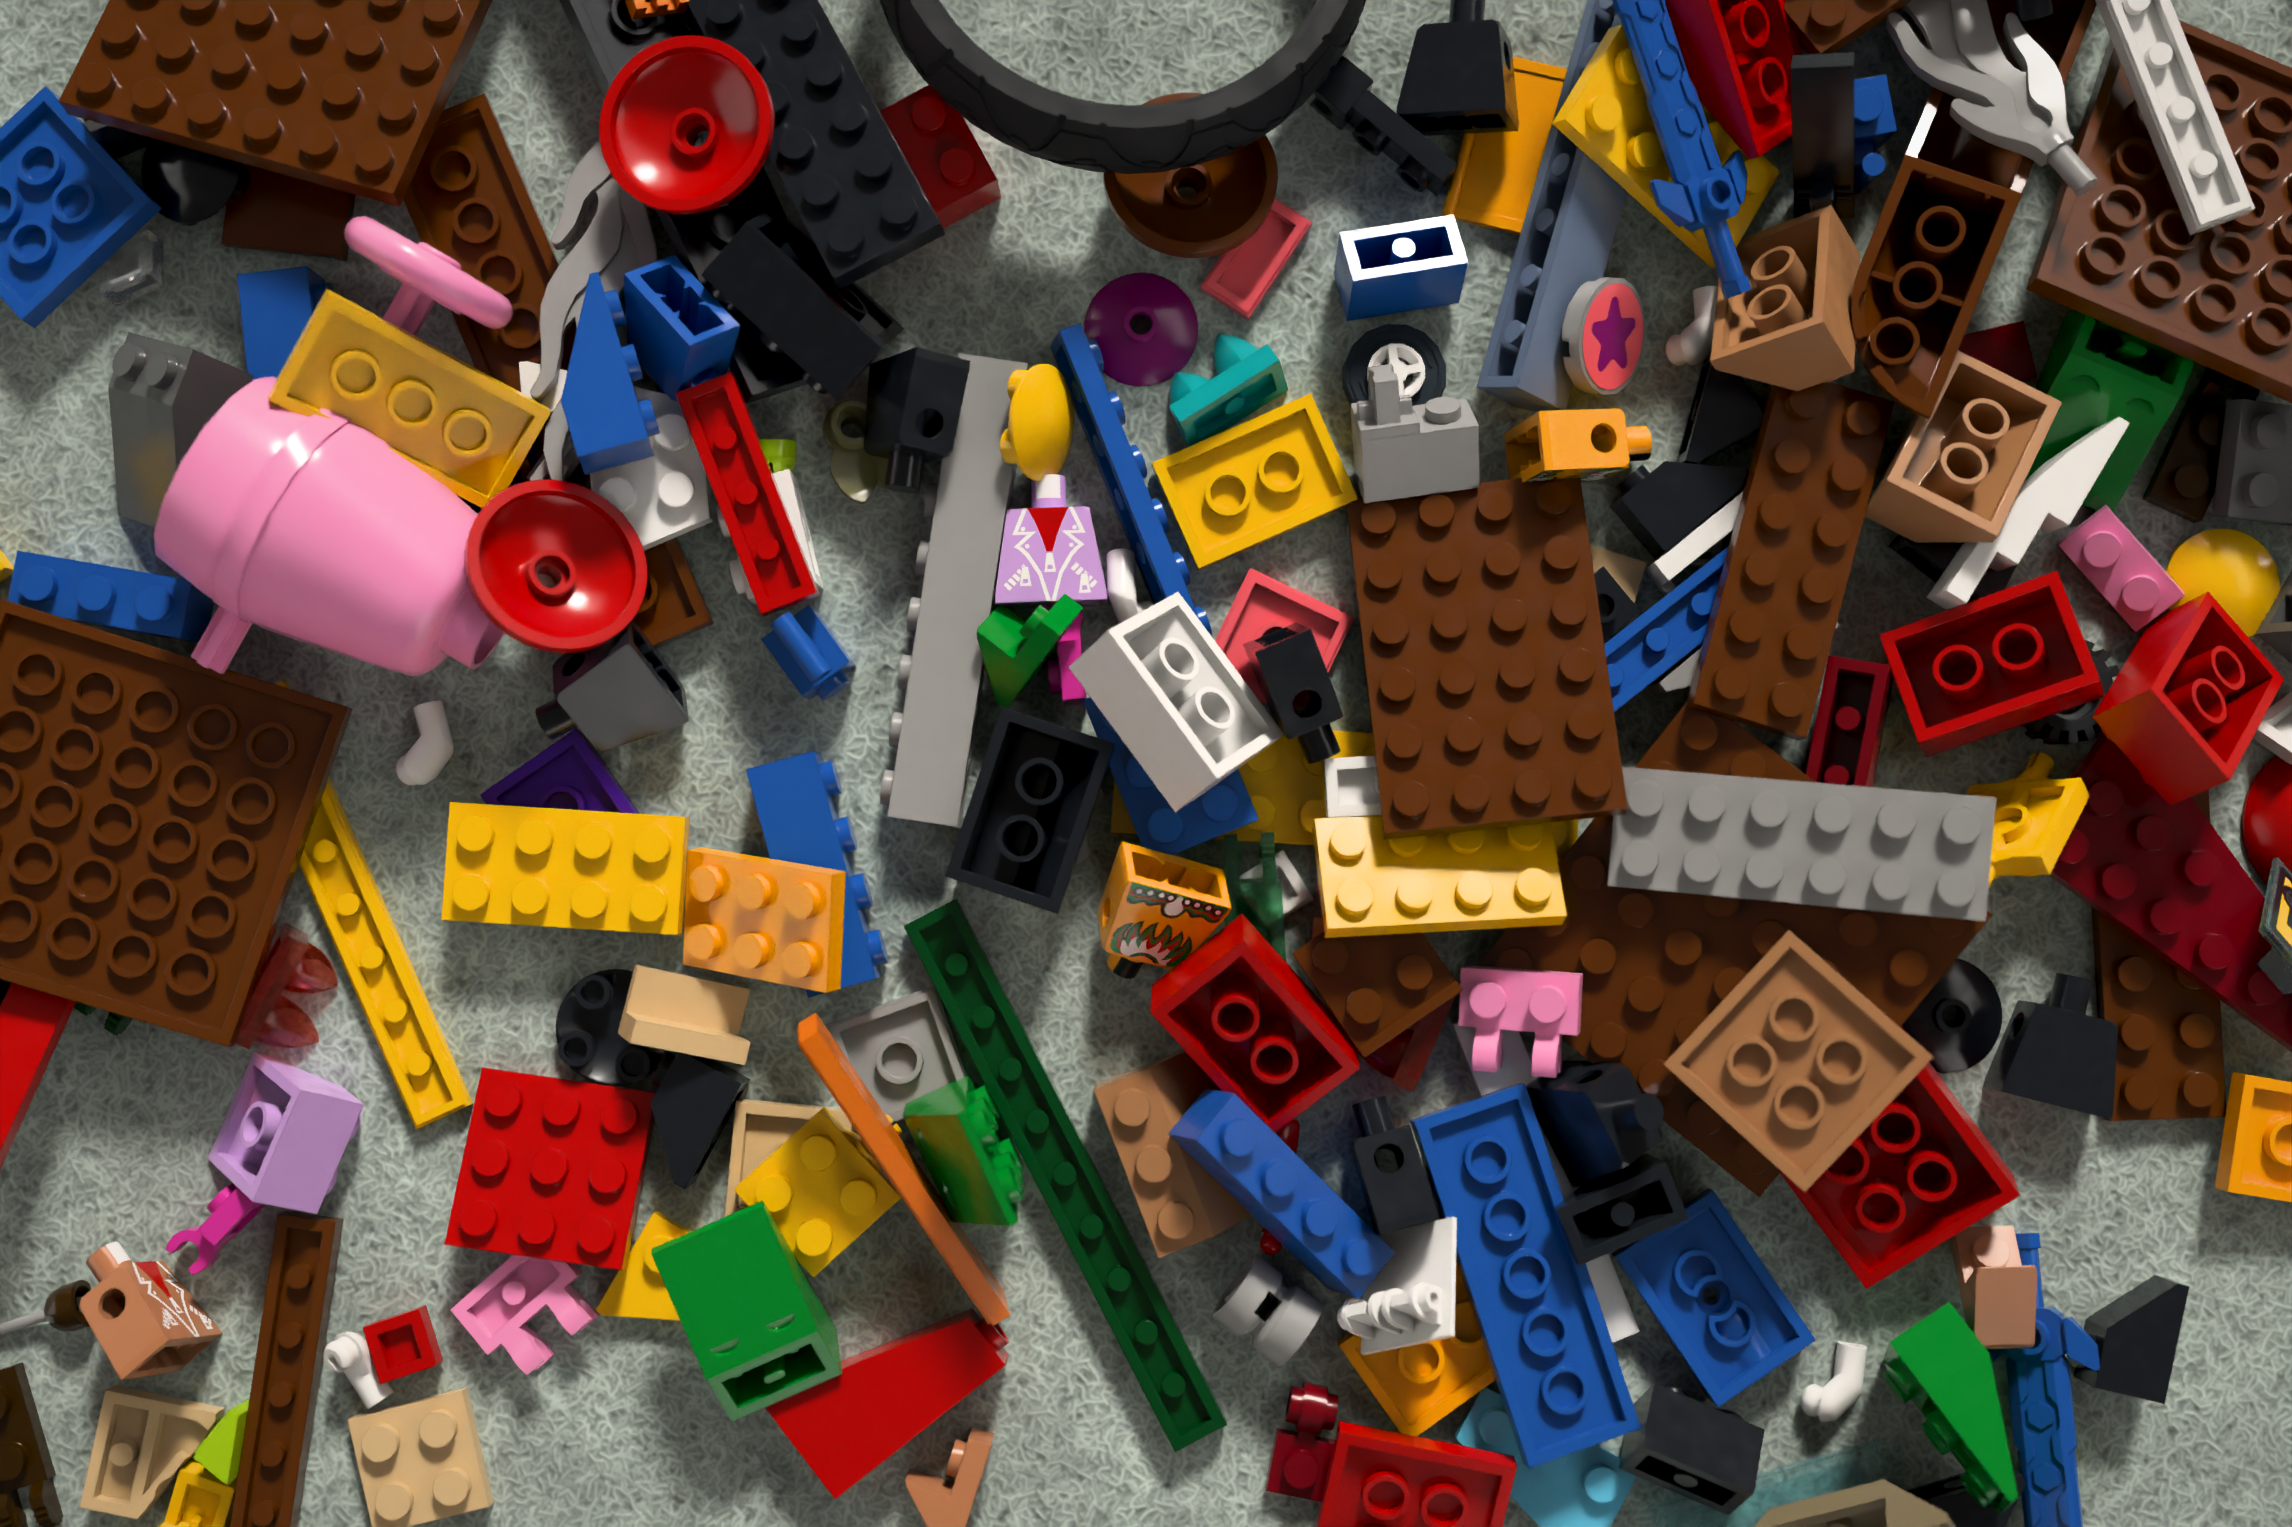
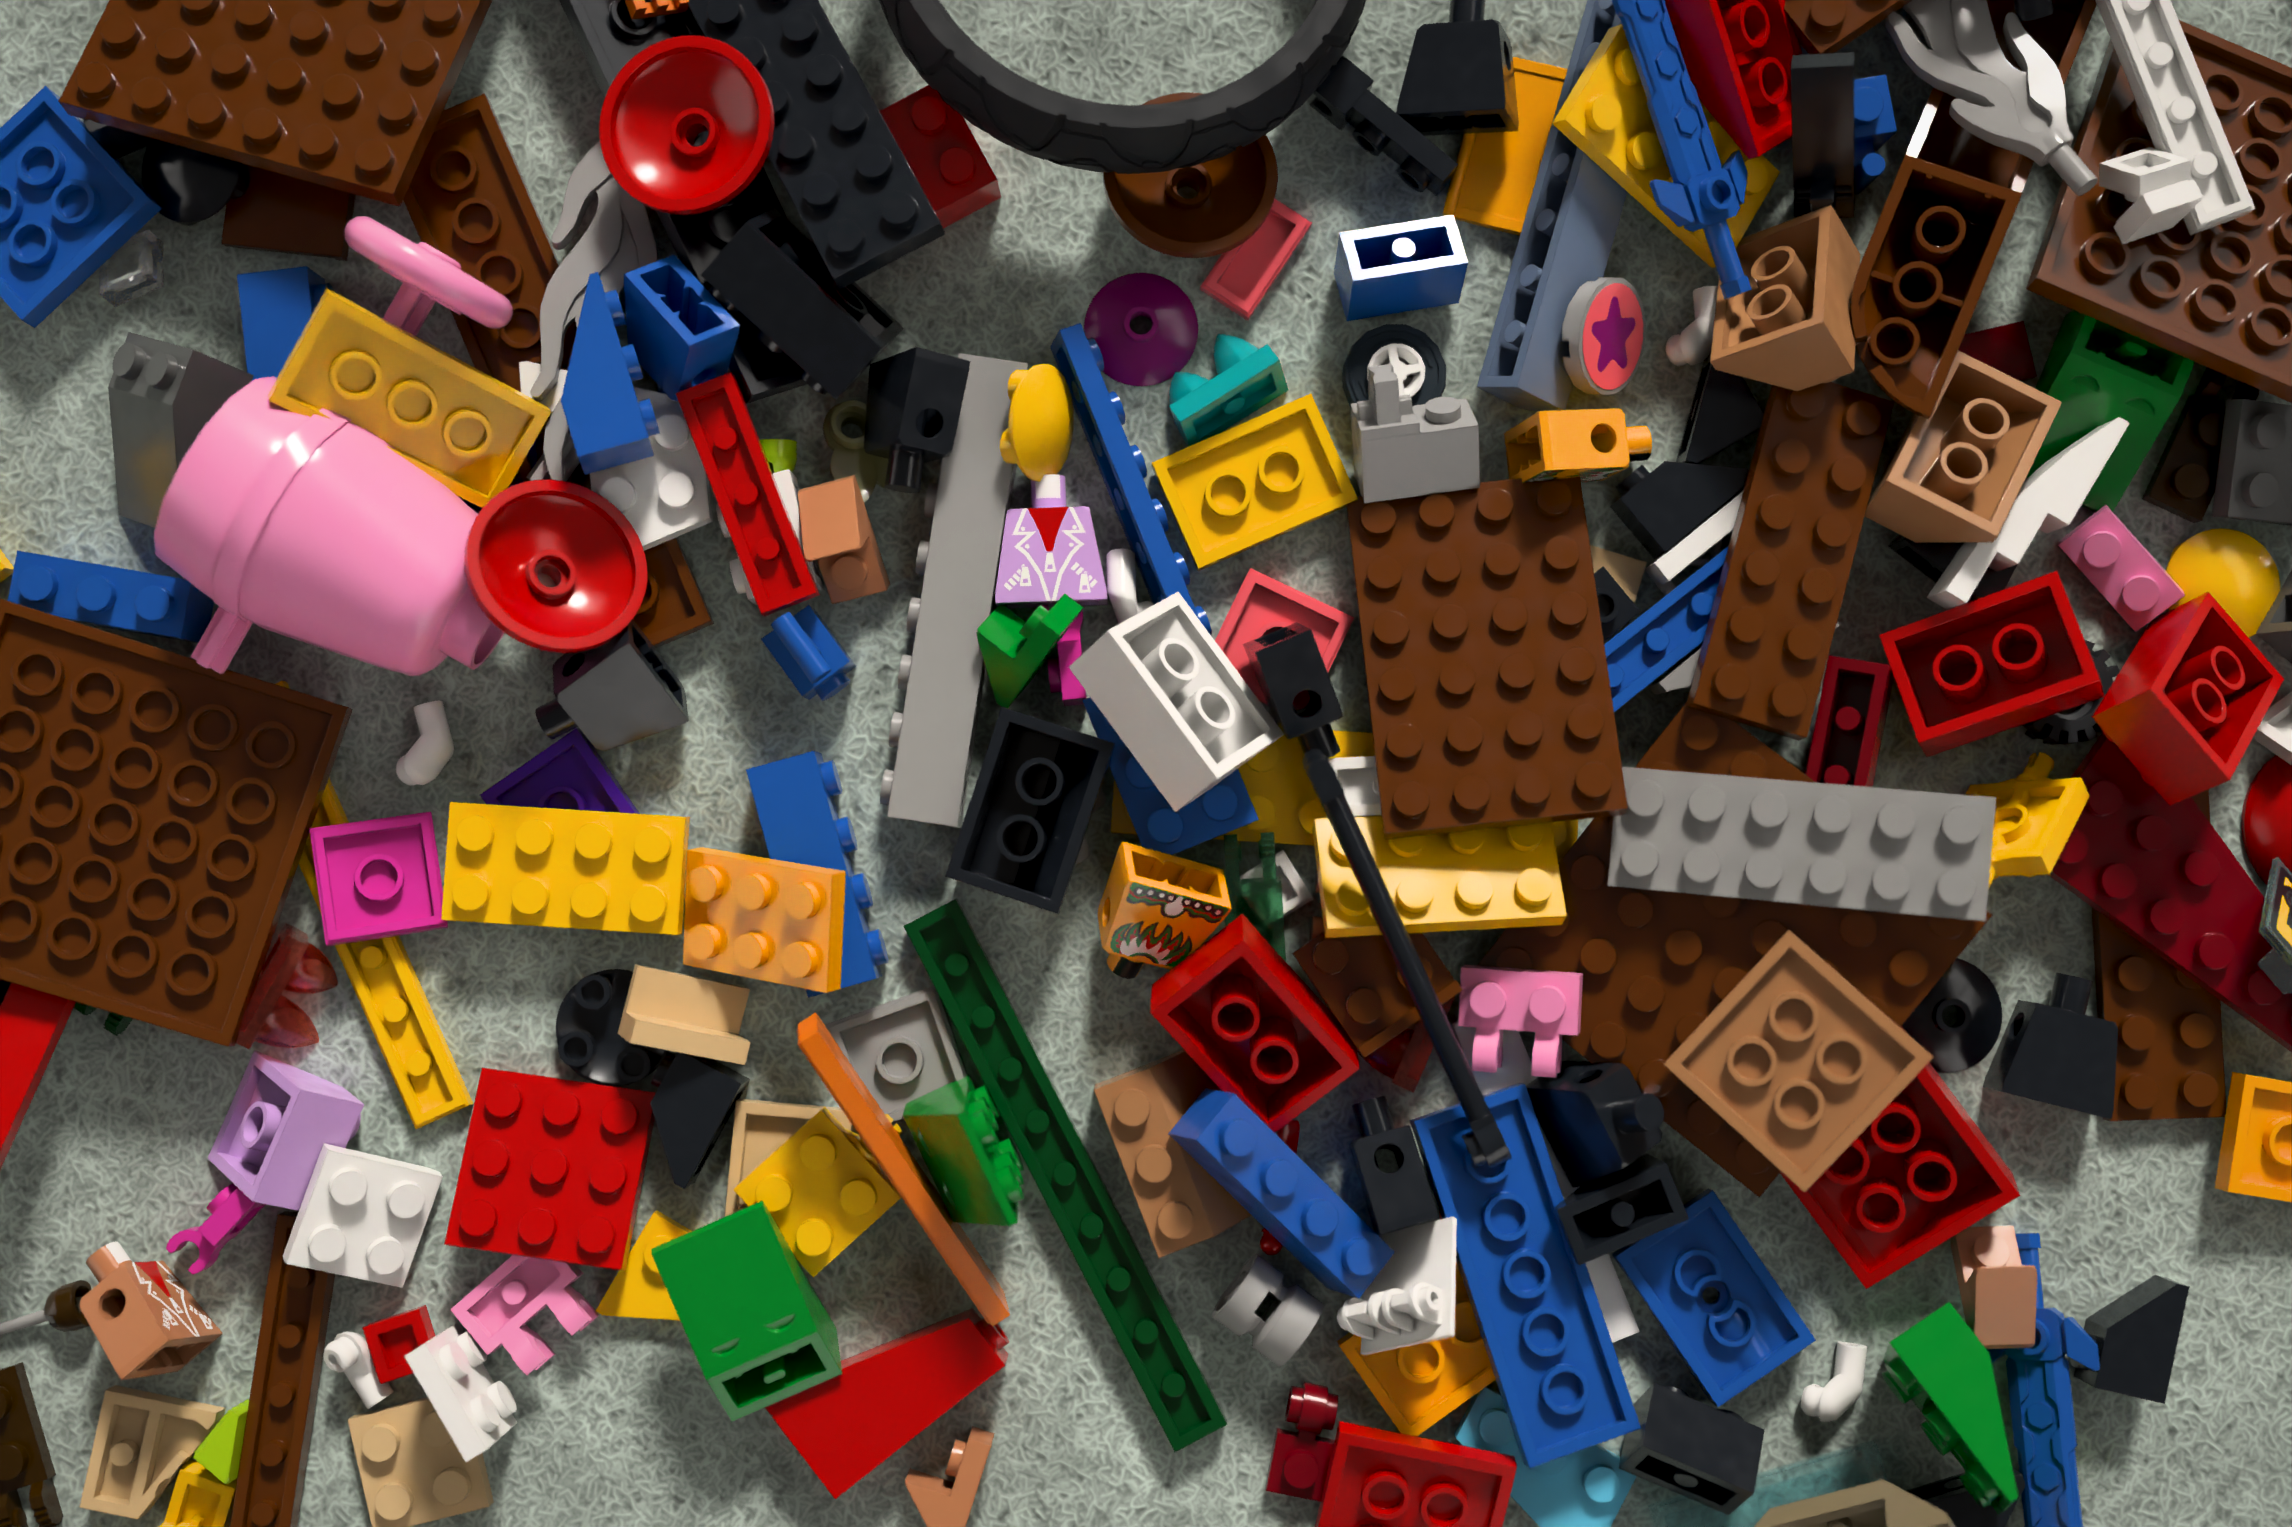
(362, 1216): none -> white plate
(378, 878): none -> dark pink tile
(463, 1391): none -> white plate
(841, 539): none -> nougat slope
(1485, 1140): none -> black hinge
(2143, 172): none -> white plate
(2158, 210): none -> white tile

